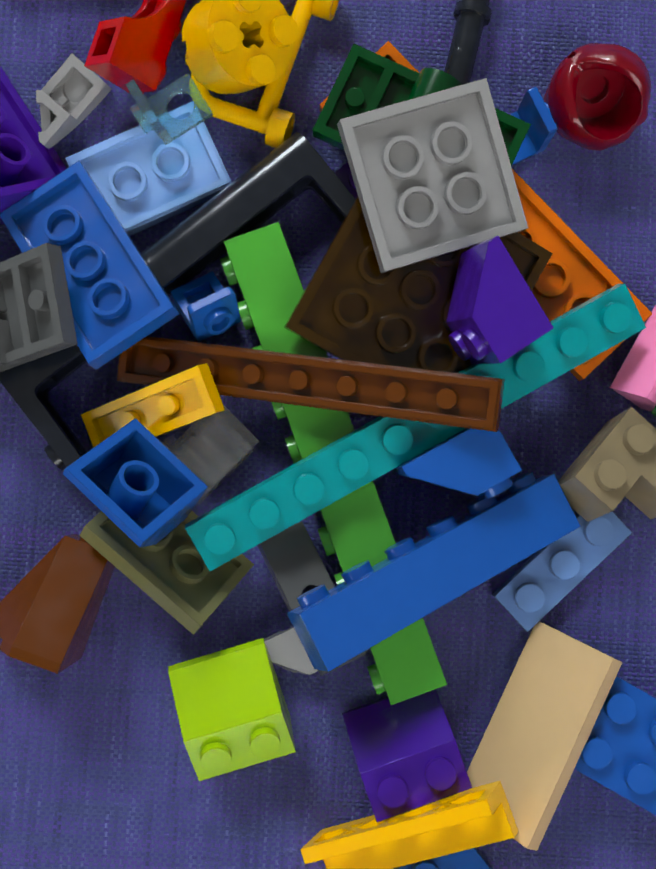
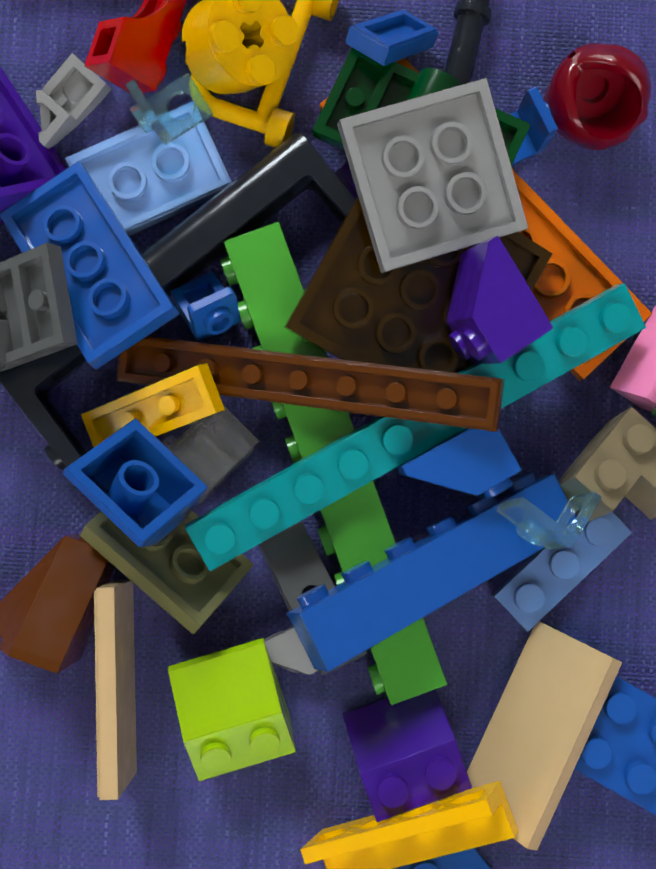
(115, 688): none -> tan tile
(392, 37): none -> blue tile
(542, 530): none -> clear light blue bracket

